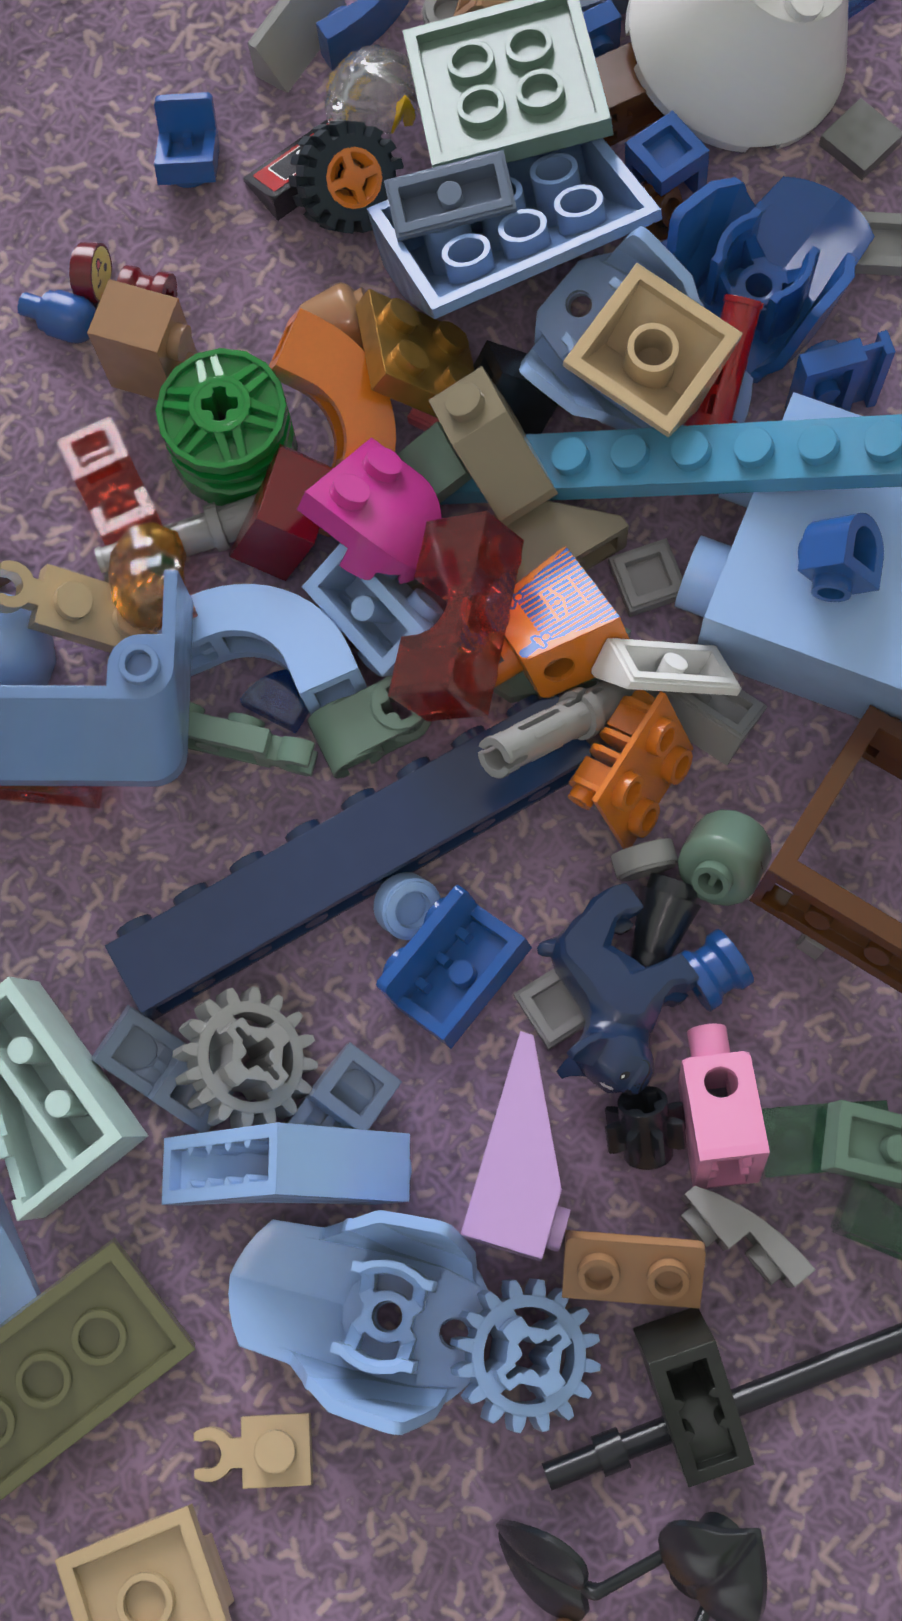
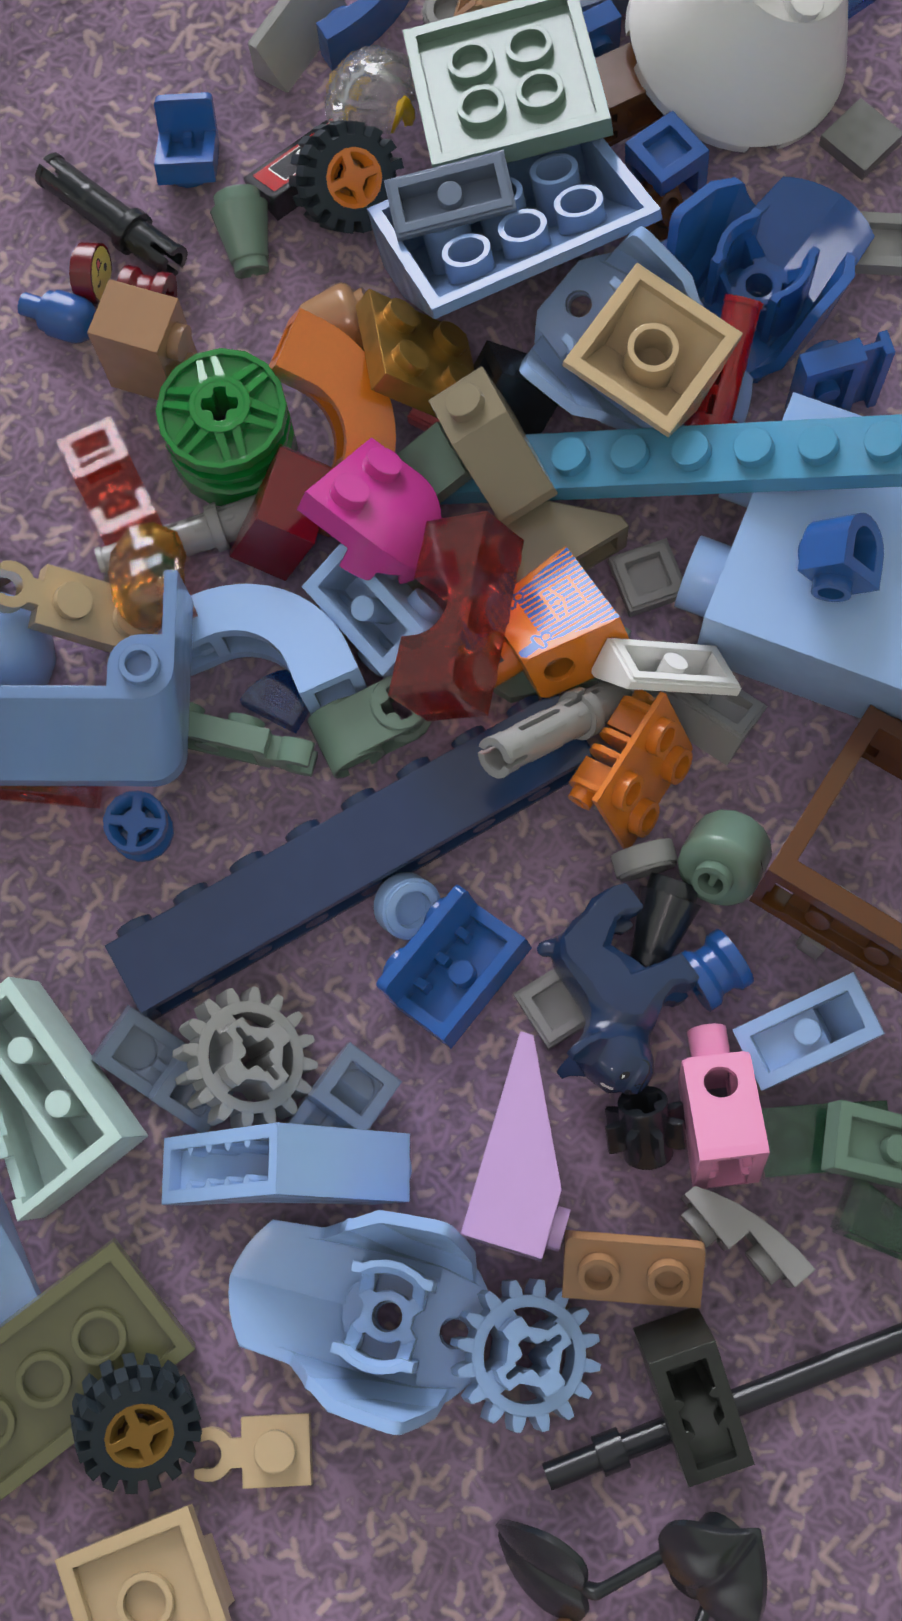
(129, 228): none -> black pin
(130, 817): none -> blue wheel
(142, 1445): none -> black wheel
(243, 228): none -> sand green cone
(809, 1031): none -> light blue slope

